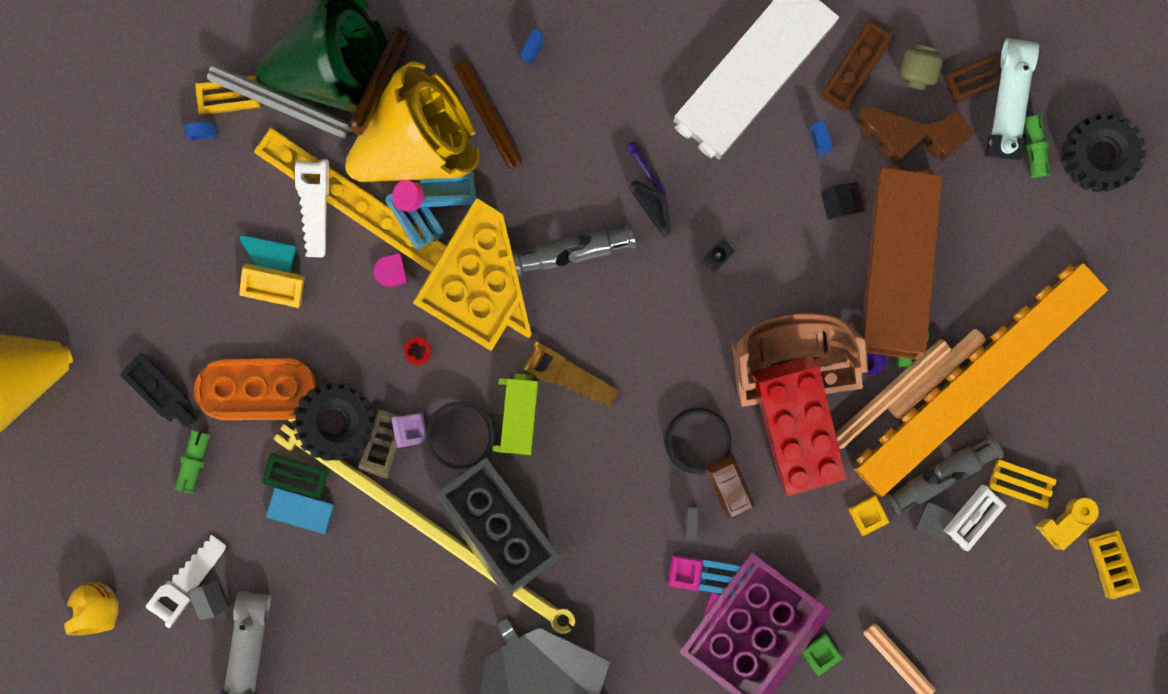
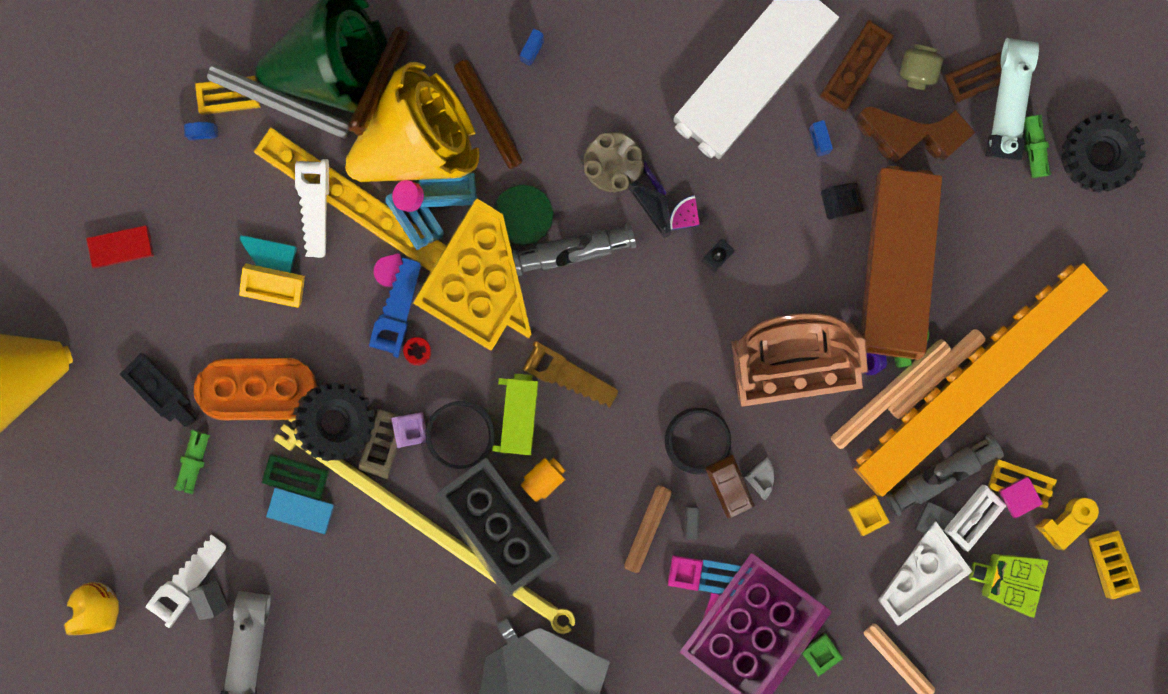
(120, 247): none -> red tile
(397, 308): none -> blue piece
(525, 213): none -> dark green tile
(543, 479): none -> light orange brick
(613, 161): none -> dark tan dish
(647, 529): none -> medium nougat axle
(685, 214): none -> dark pink tile
(762, 478): none -> light grey tile
(799, 425): red brick -> none
(924, 576): none -> white wing
(1012, 581): none -> lime torso
(1020, 497): none -> dark pink tile

